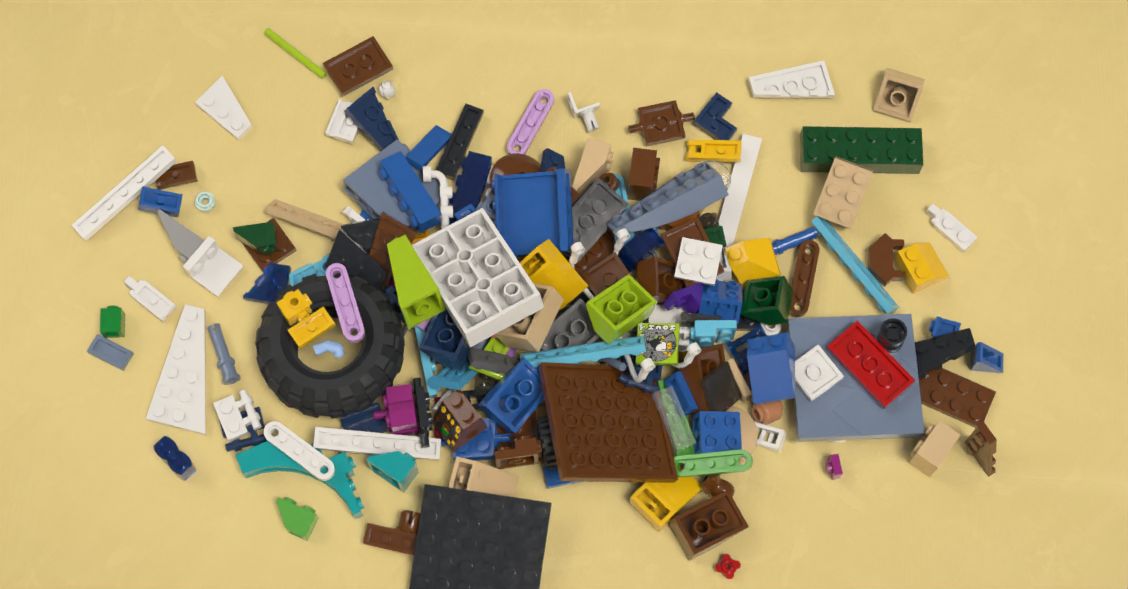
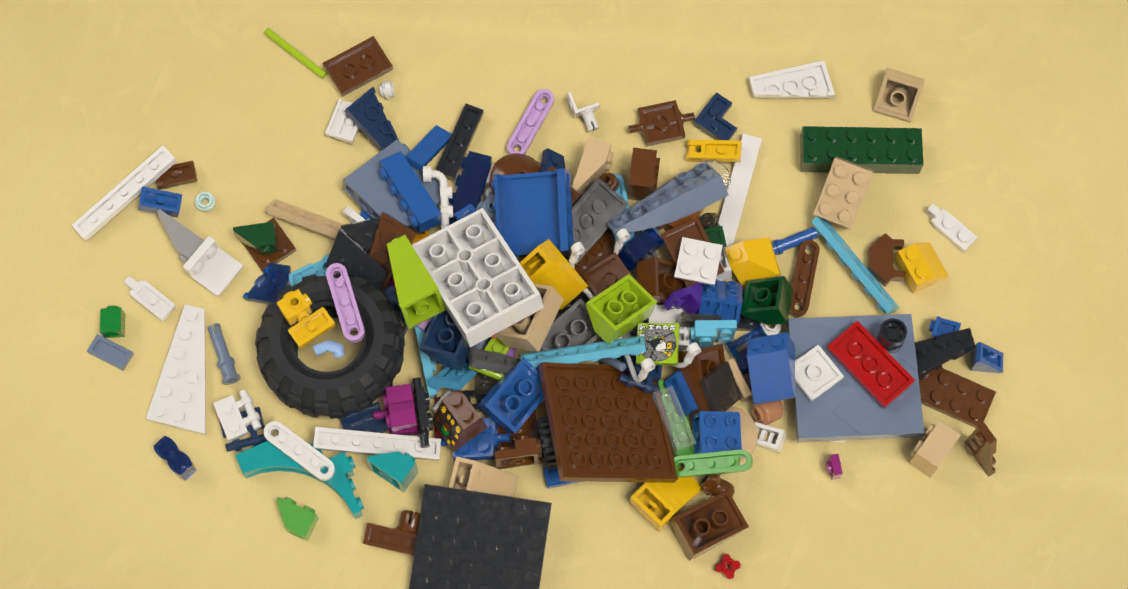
(224, 109): white wing -> none

